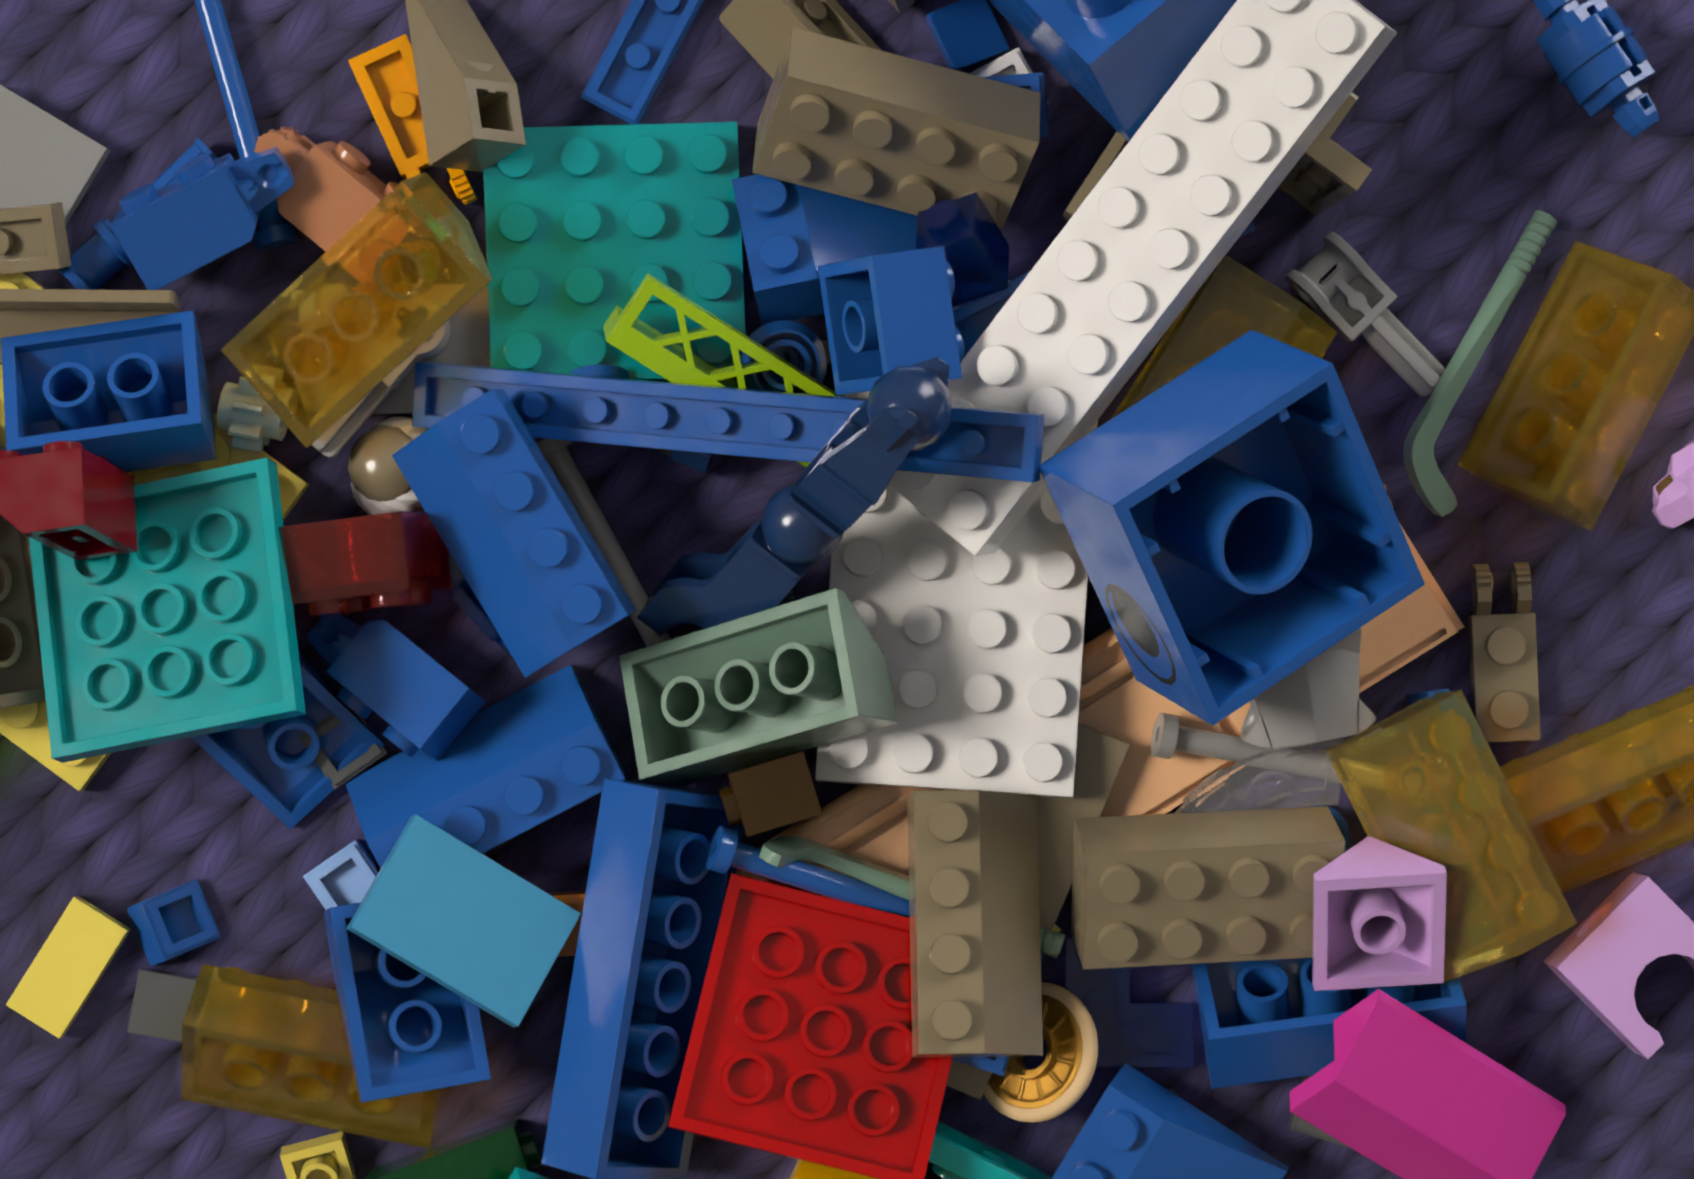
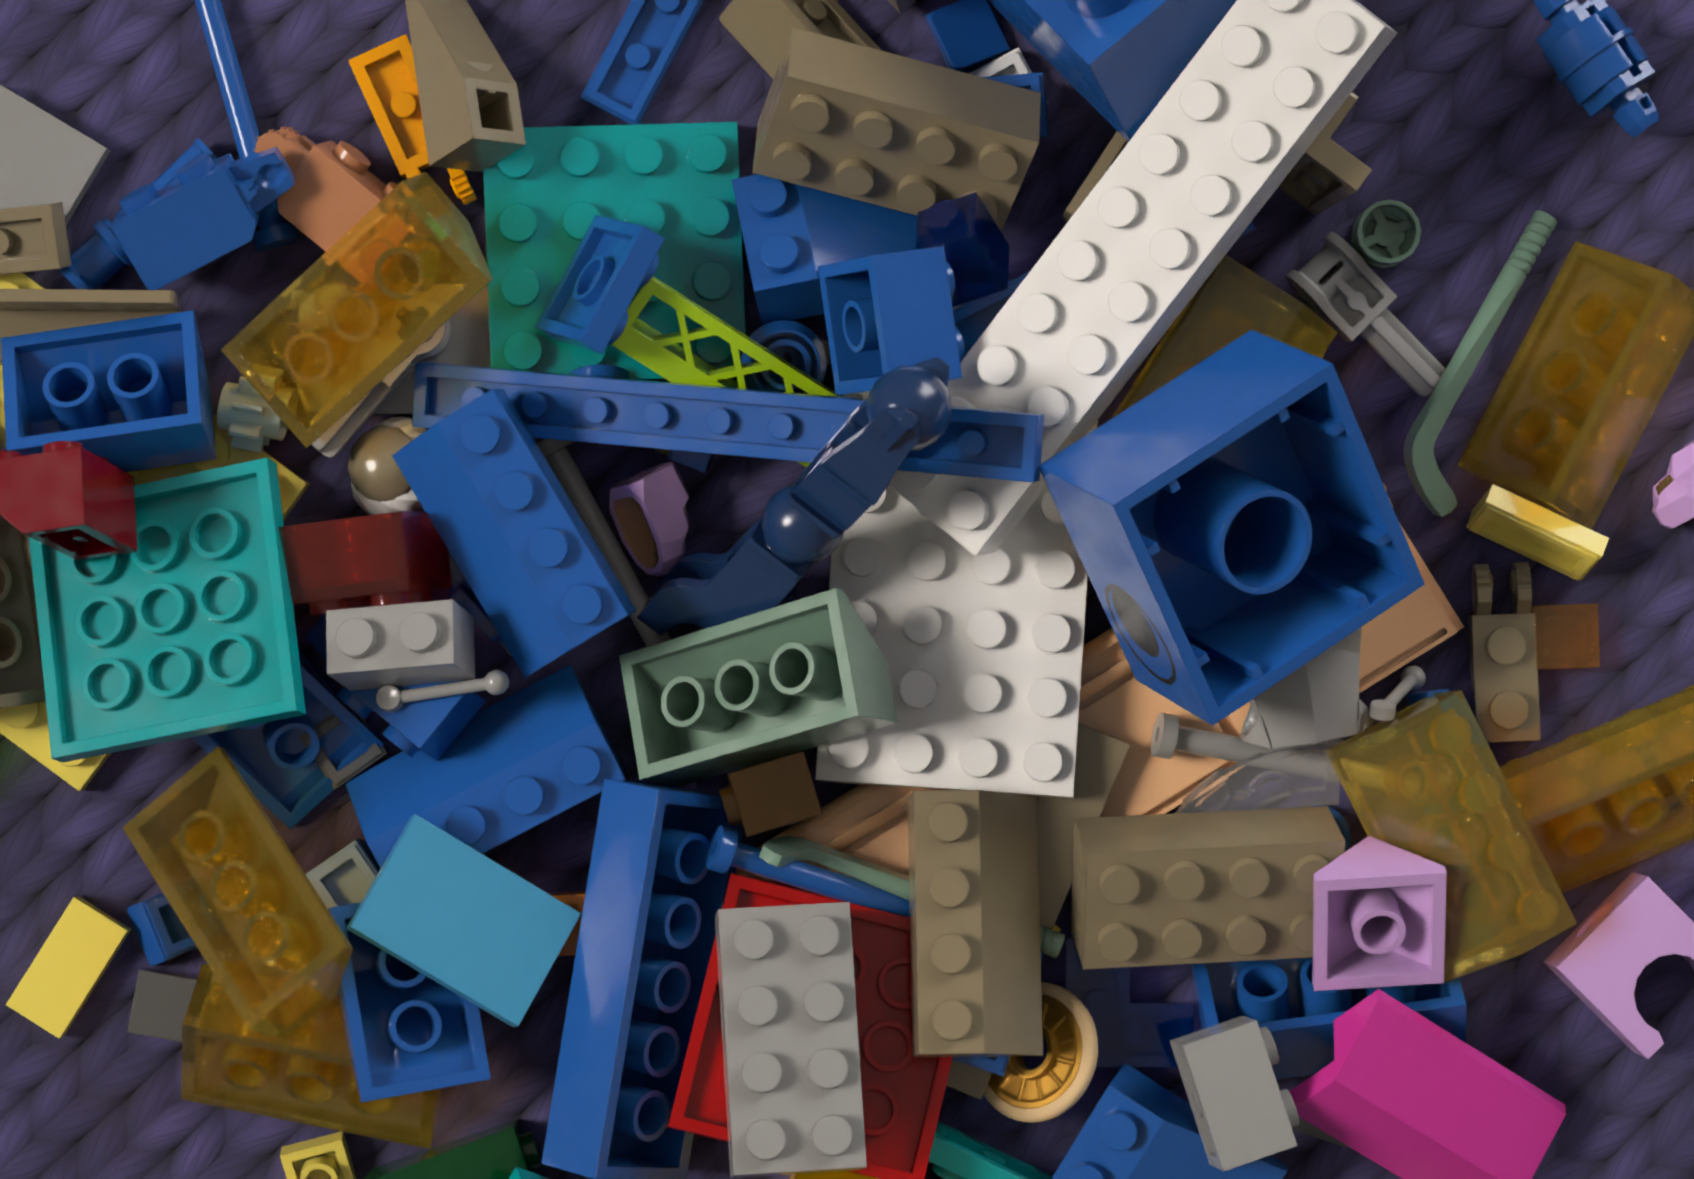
(242, 897): none -> clear yellow slope
(392, 699): none -> light grey hinge
(400, 644): none -> light grey brick
(600, 284): none -> blue plate
(652, 517): none -> lavender rock
(790, 1040): none -> light grey brick
(1236, 1092): none -> light grey brick
(1395, 229): none -> sand green wheel
(1411, 679): none -> light grey hinge
(1537, 533): none -> light yellow tile
(1566, 636): none -> clear orange tile

